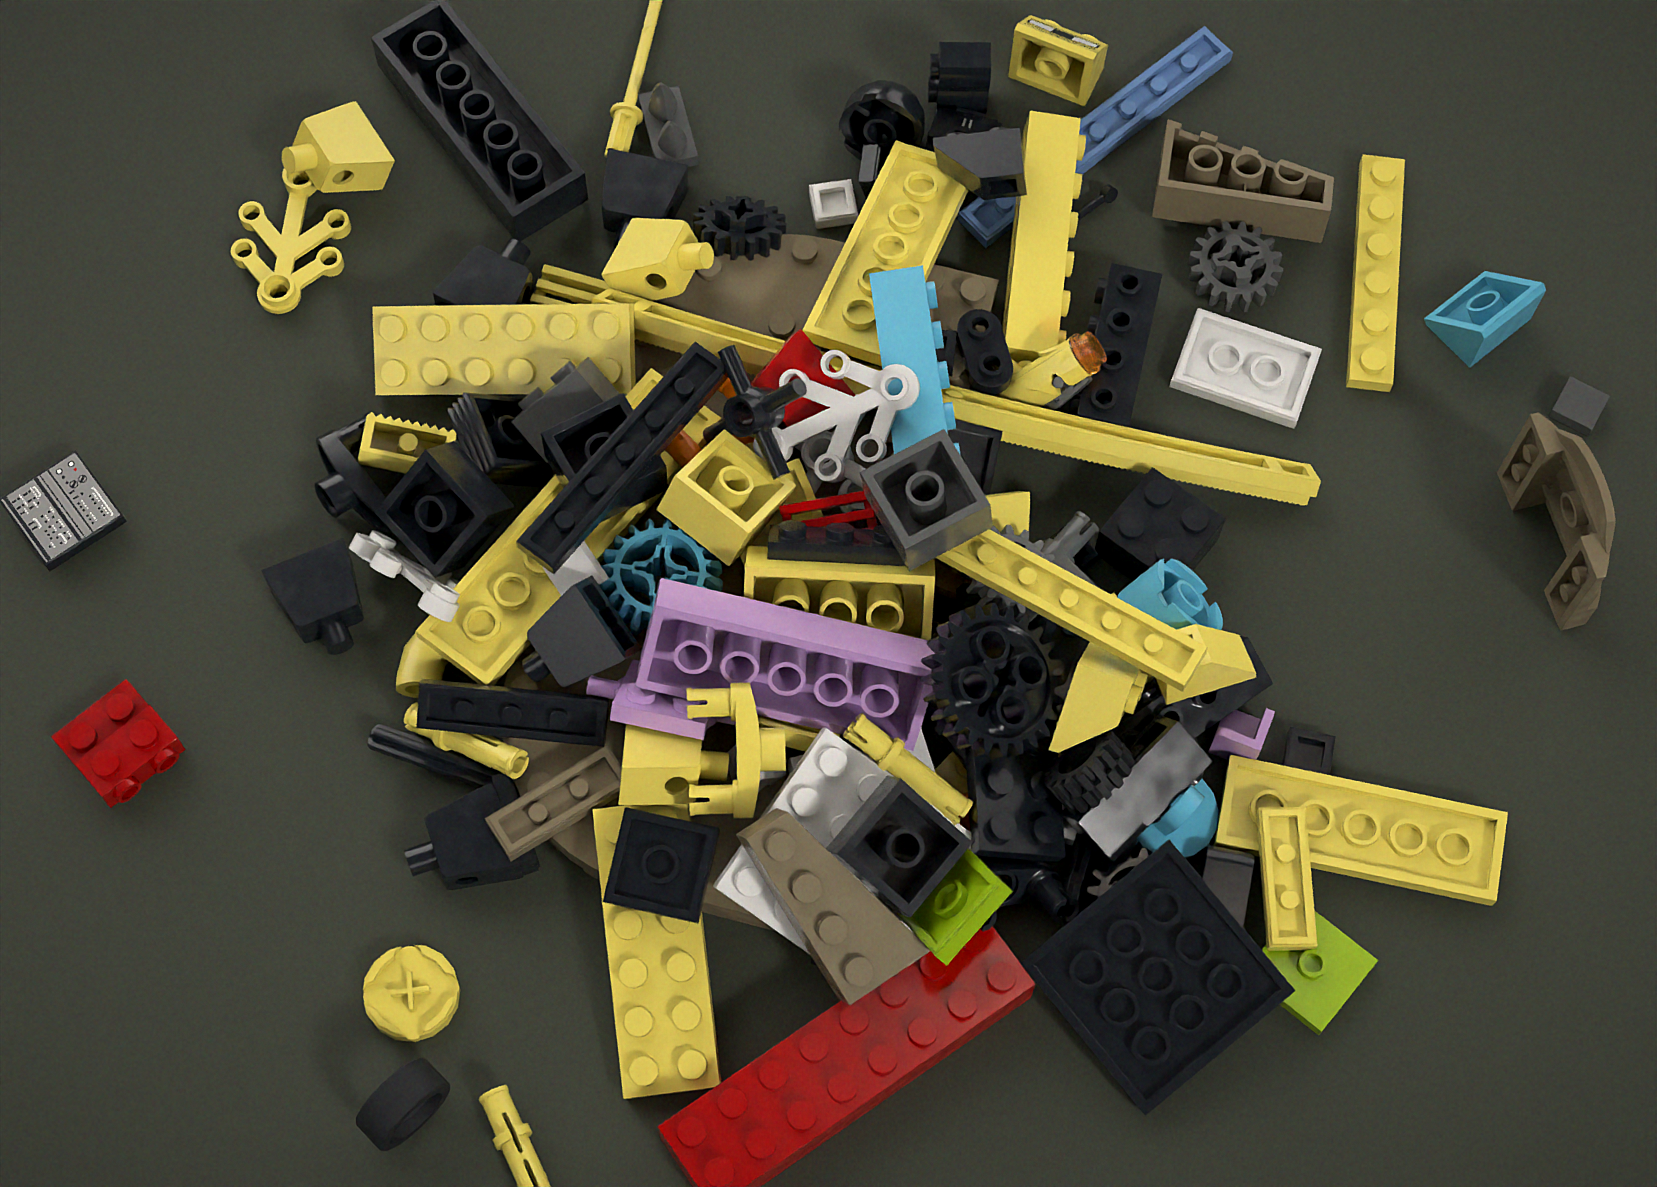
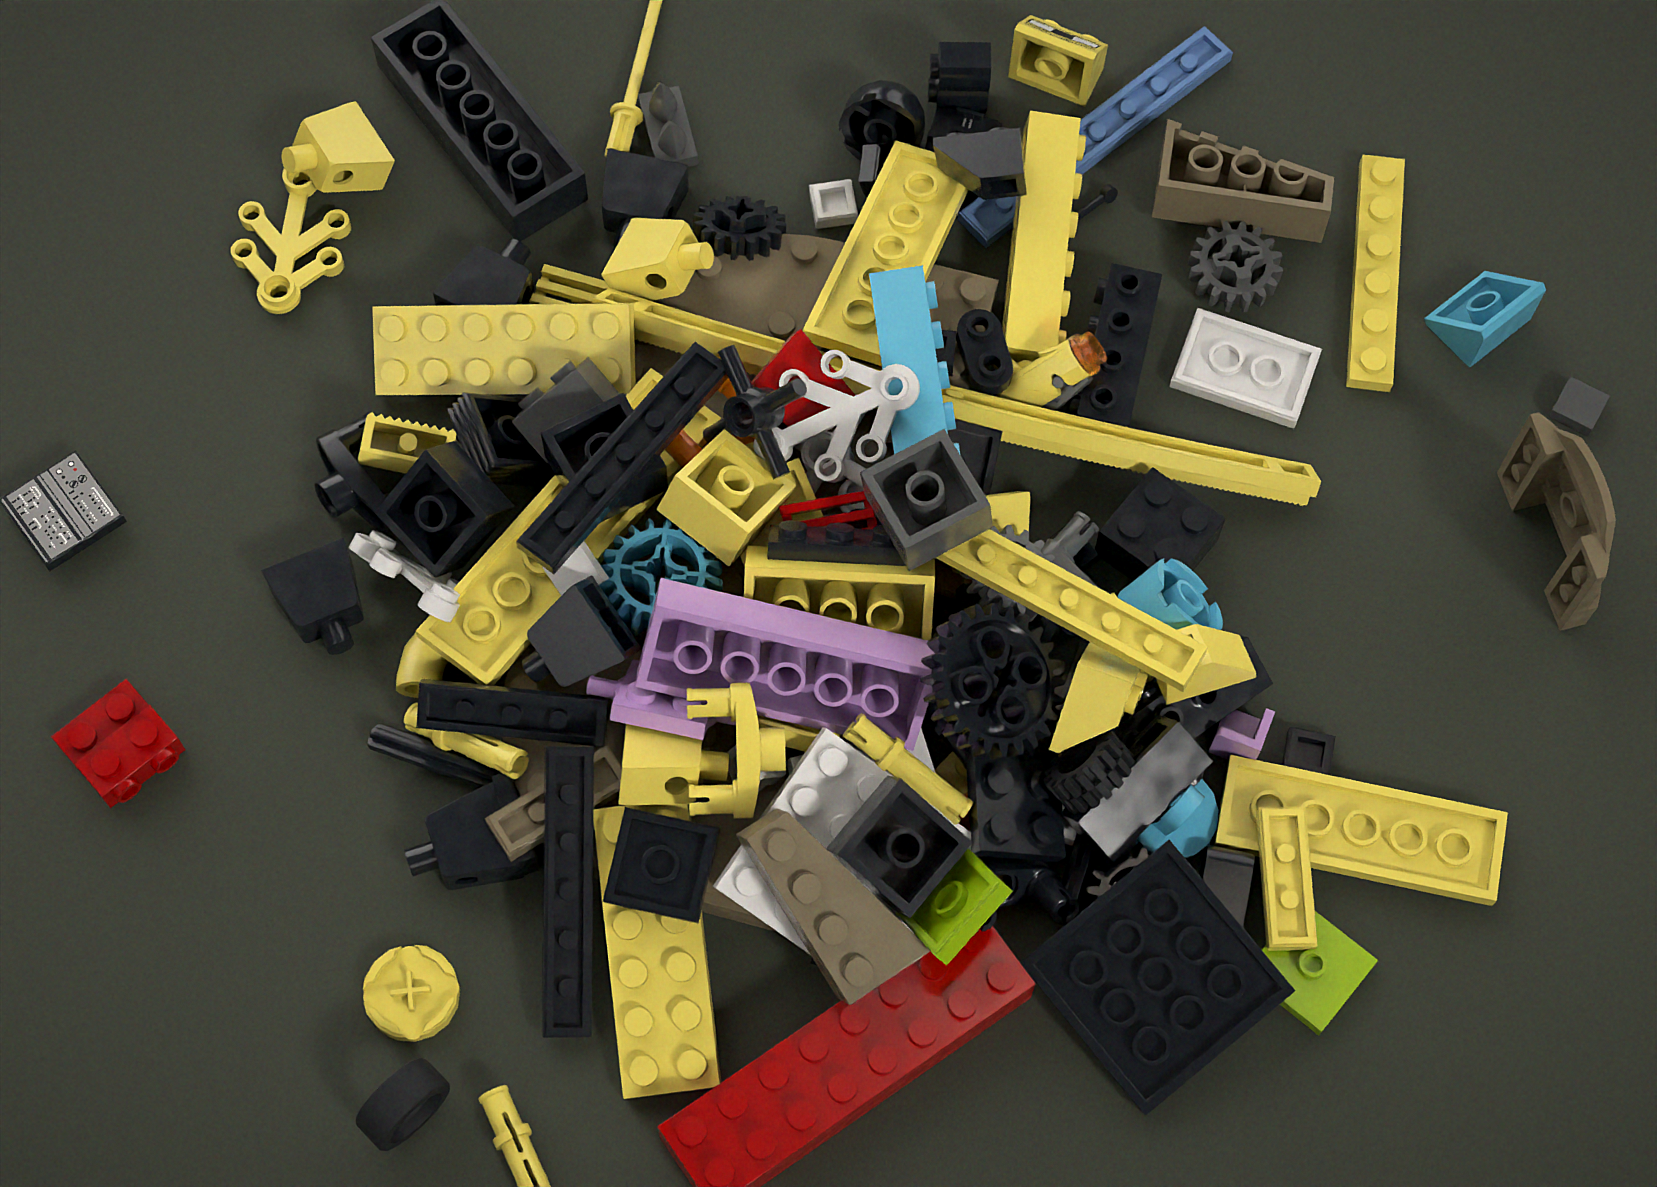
(567, 892): none -> black tile

